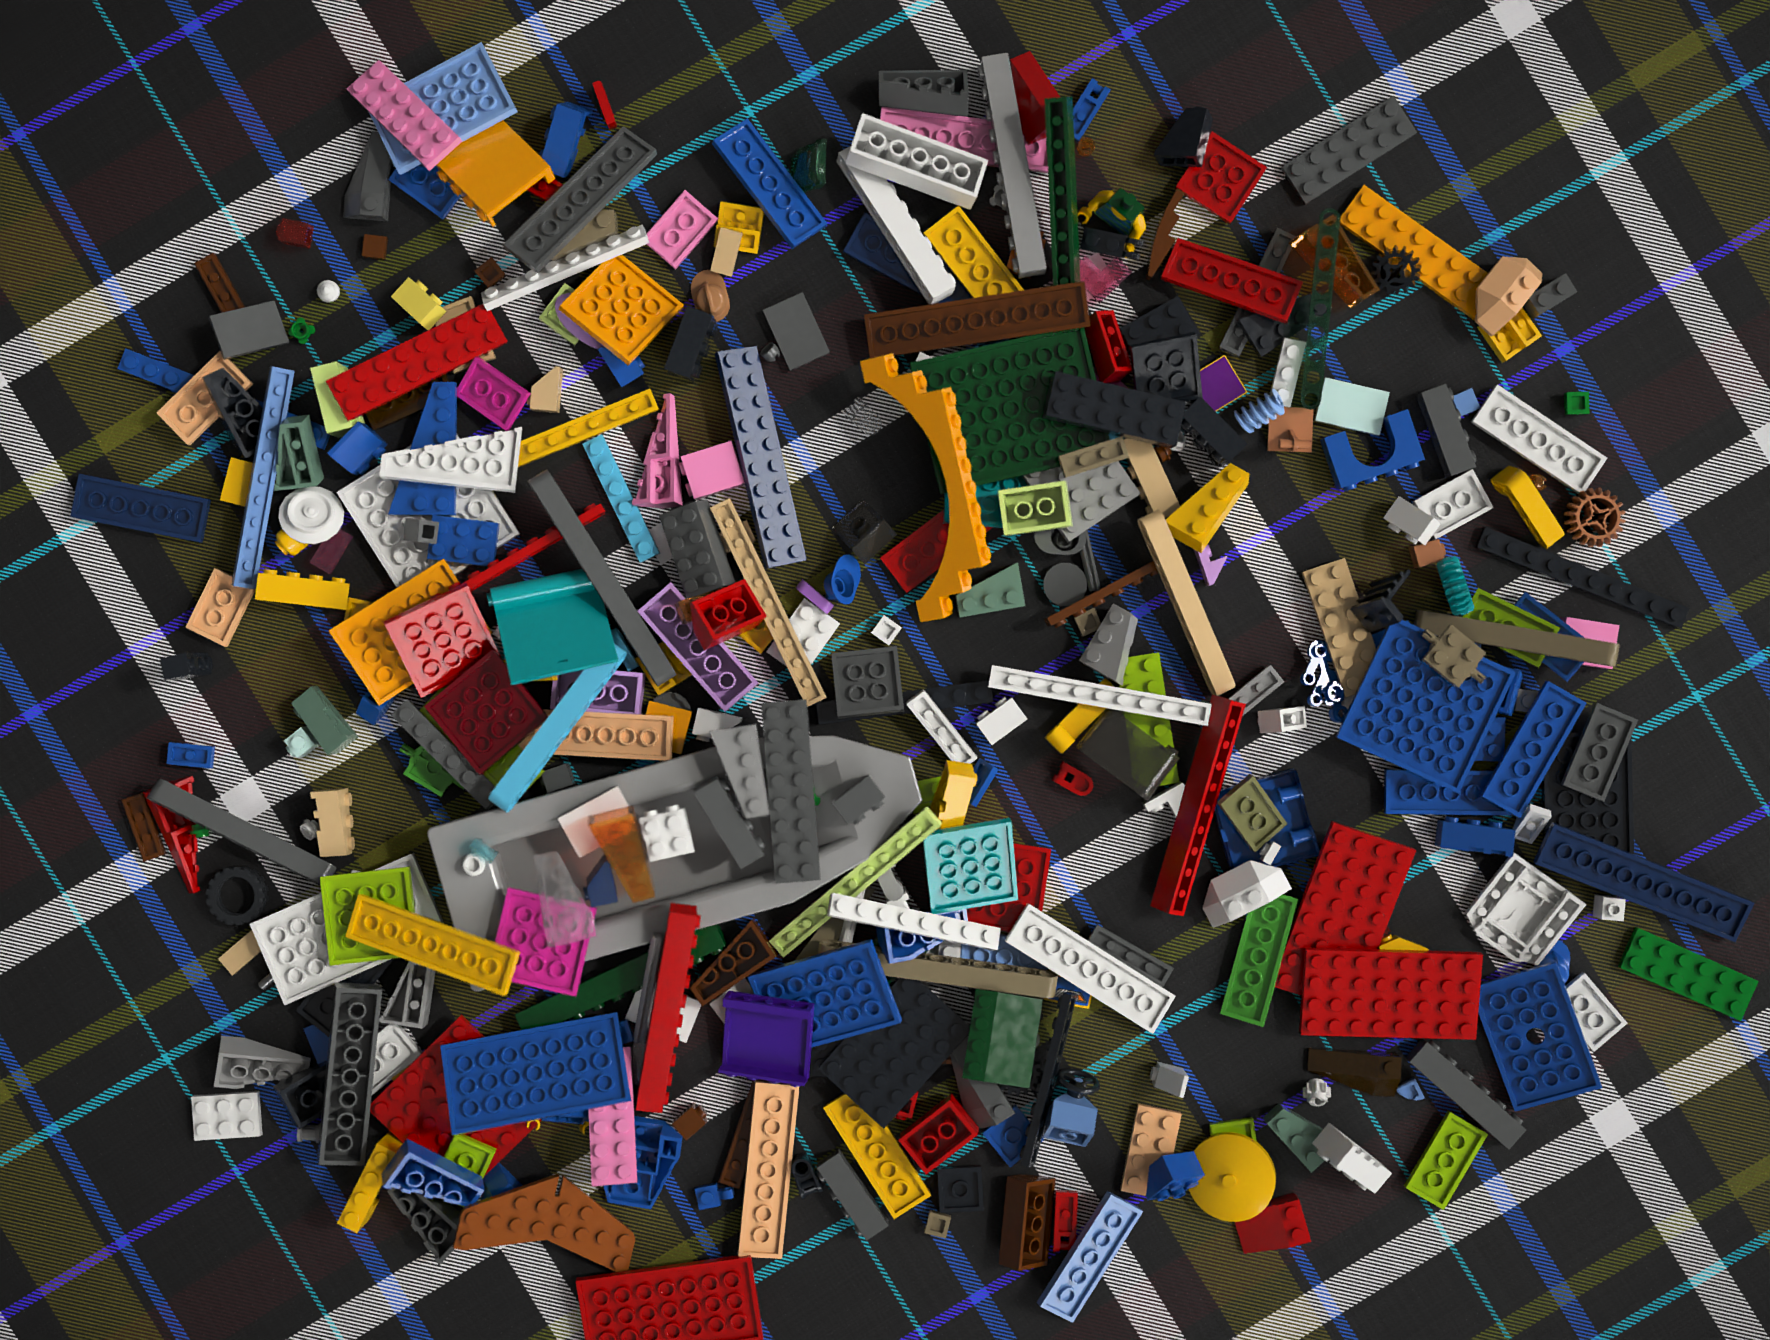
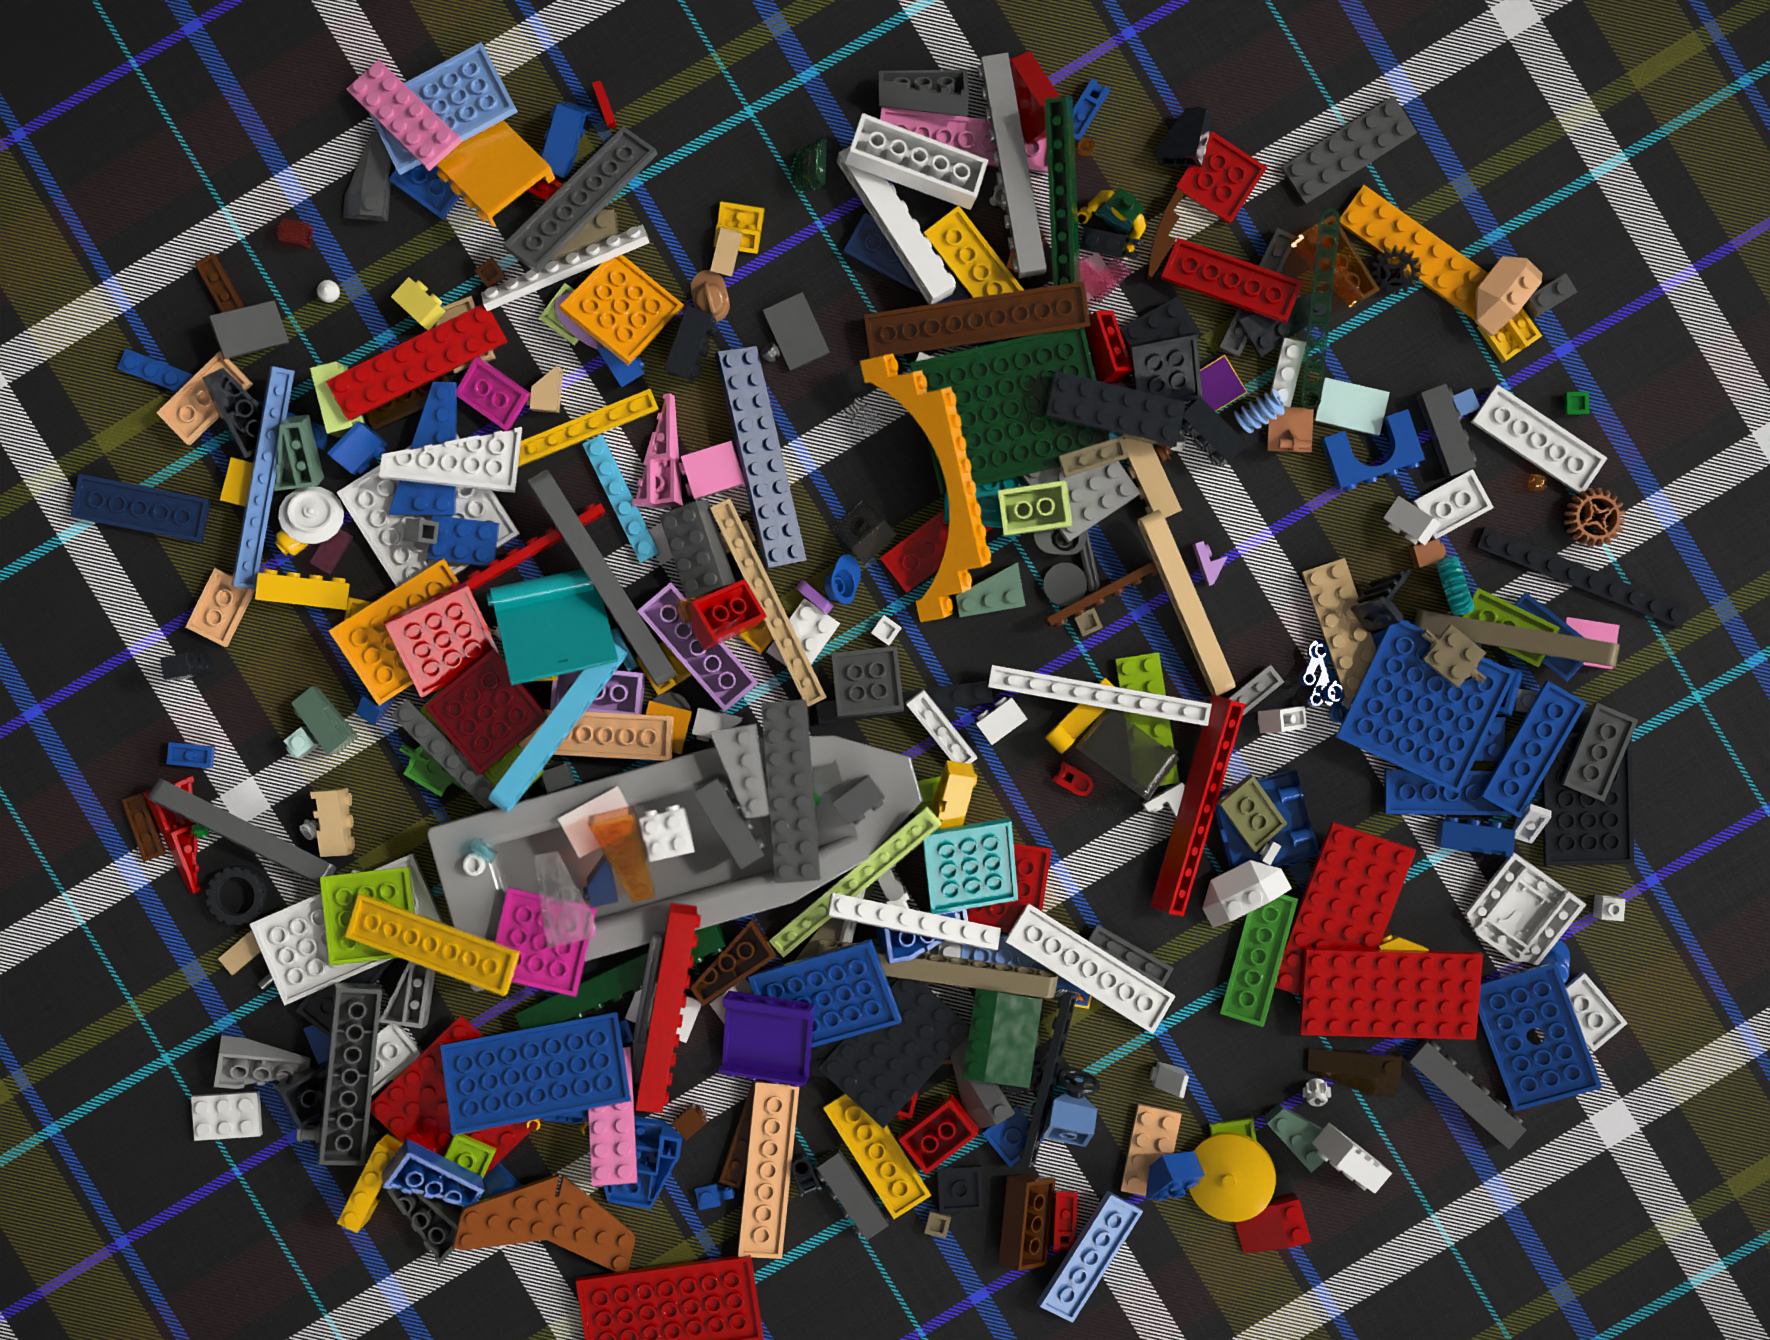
(300, 324): green plate -> none
(374, 246): reddish brown tile -> none
(680, 229): bright pink tile -> none
(769, 183): blue plate -> none
(985, 775): blue plate -> none
(1111, 644): light grey wedge -> none
(1205, 511): yellow wedge -> none
(1410, 1090): medium blue tile -> none
(1445, 1160): lime plate -> none
(1529, 504): yellow beam -> none
(1643, 882): dark blue plate -> none
(1688, 973): green plate -> none

